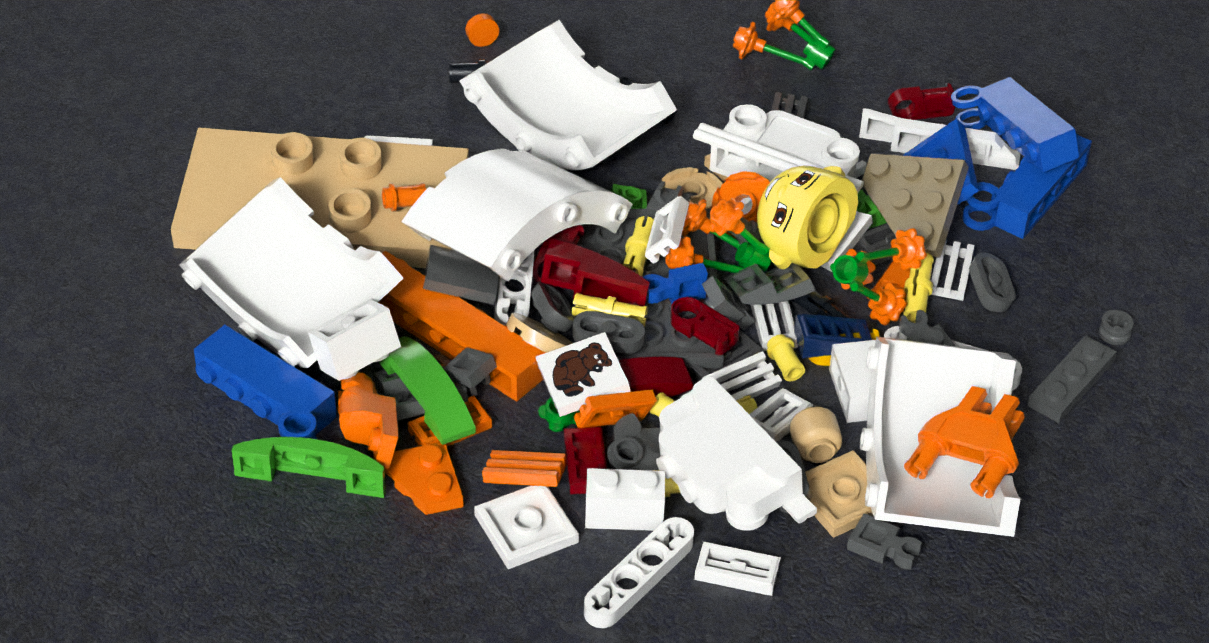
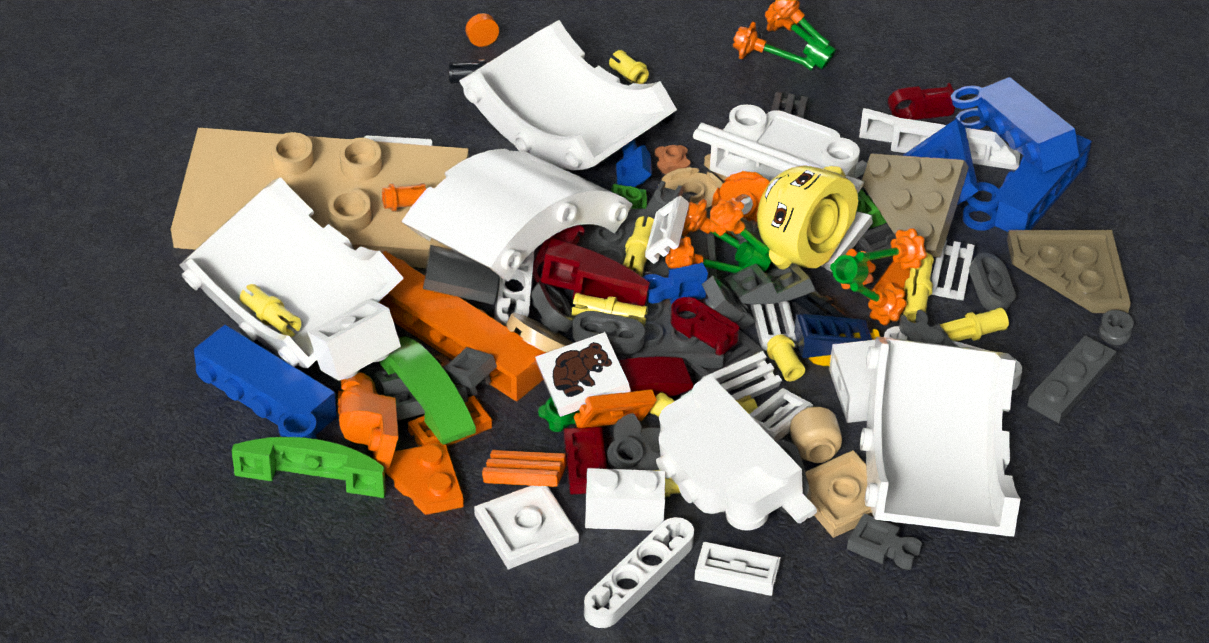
(270, 310): none -> light yellow pin
(629, 67): none -> light yellow pin
(635, 166): none -> blue plate
(672, 158): none -> nougat plate
(972, 436): orange connector -> none
(976, 325): none -> light yellow axle
(1075, 264): none -> dark tan plate

